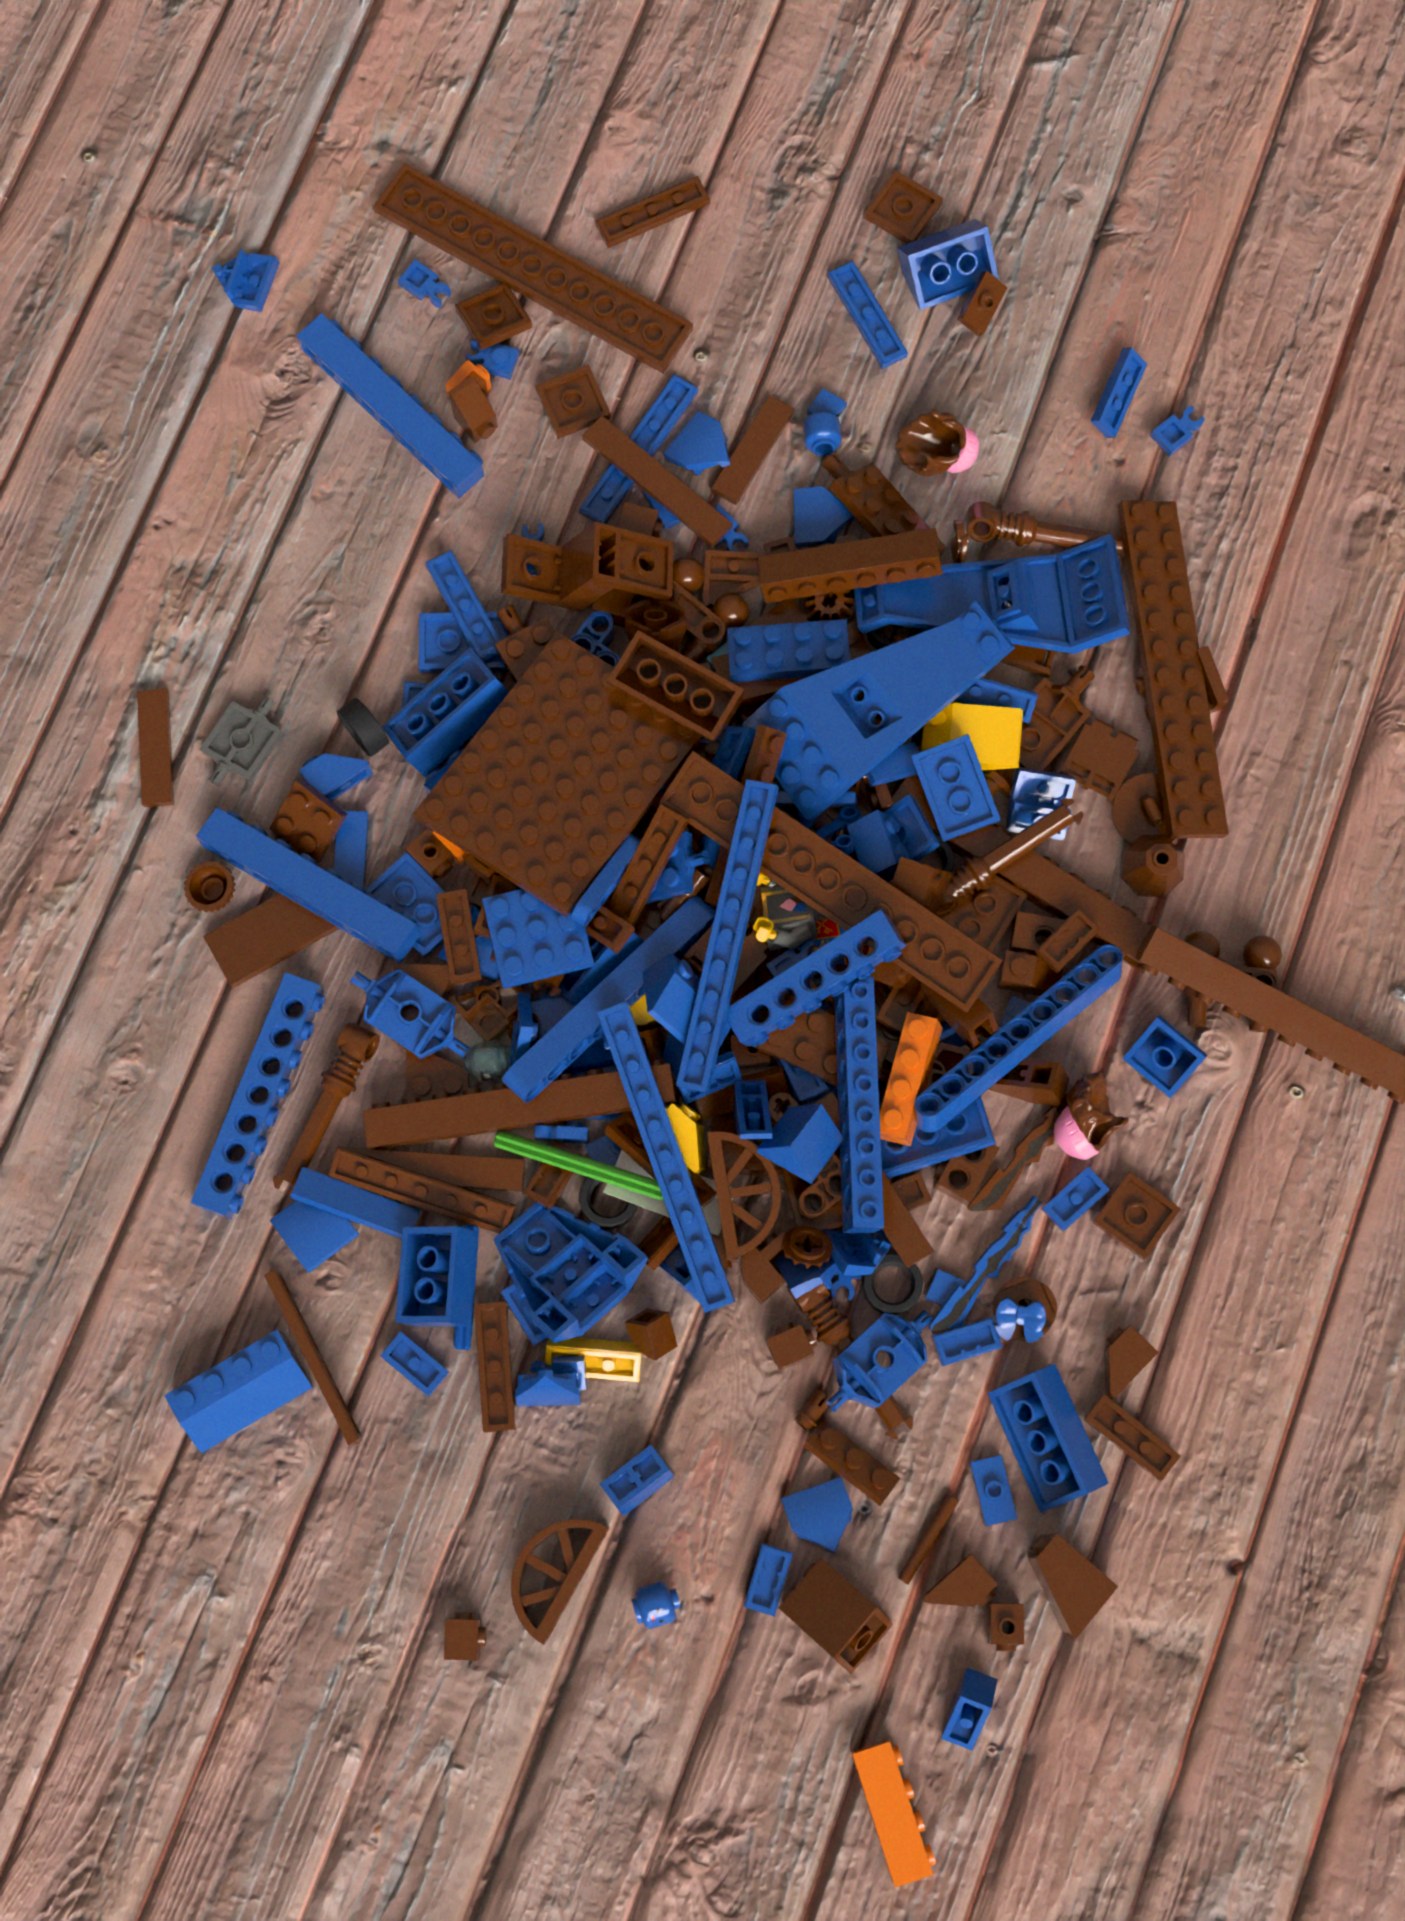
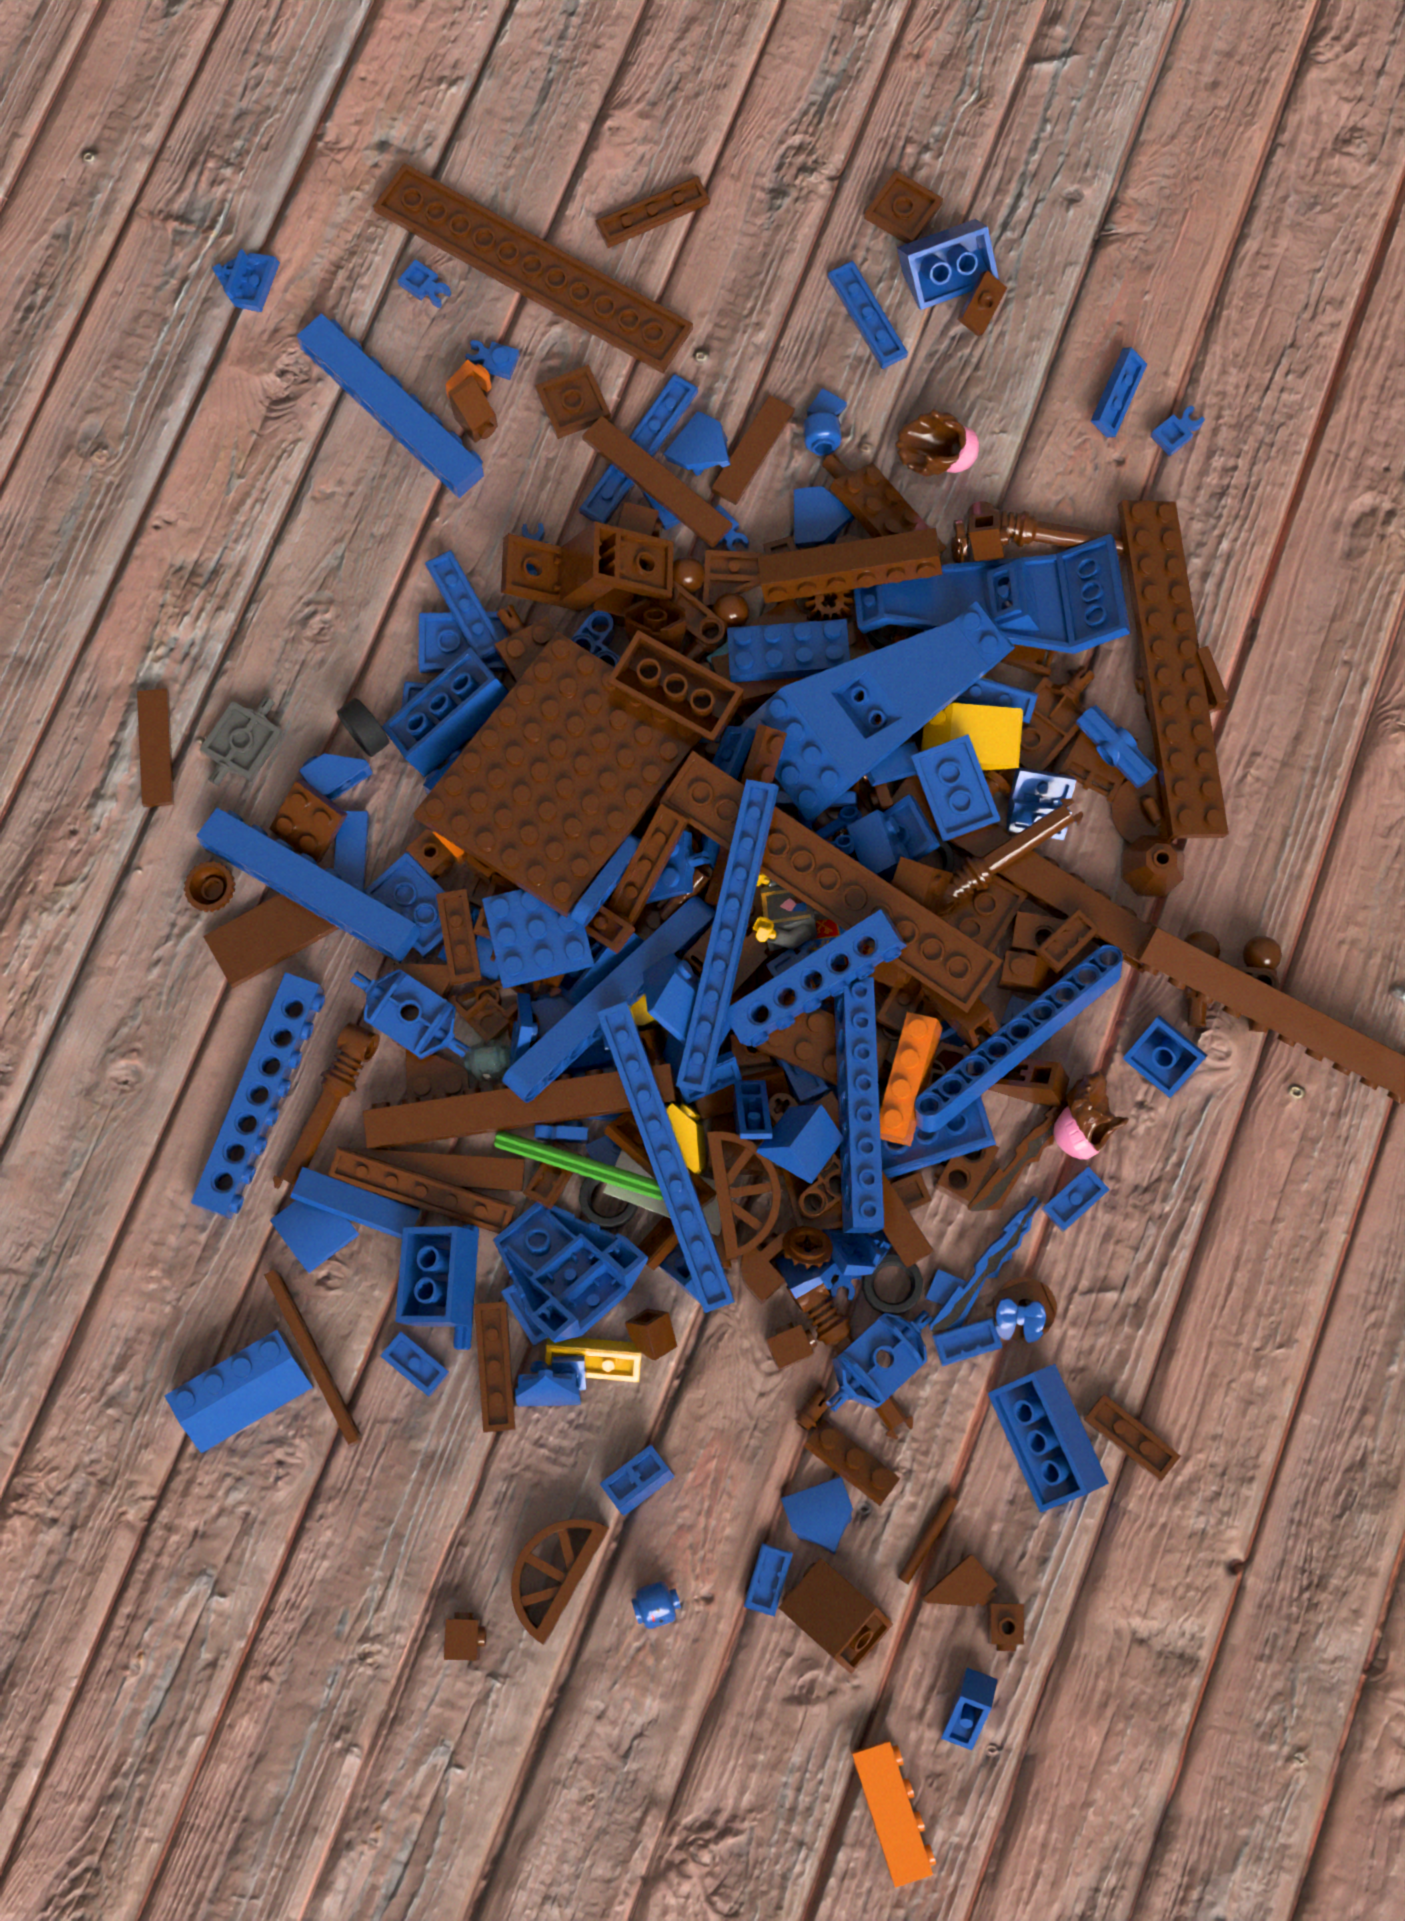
(493, 316): reddish brown plate -> none
(987, 536): none -> reddish brown brick
(993, 1490): blue plate -> none
(1069, 1582): reddish brown slope -> none
(1116, 746): none -> blue piece
(1125, 1359): reddish brown slope -> none
(1136, 1215): reddish brown plate -> none

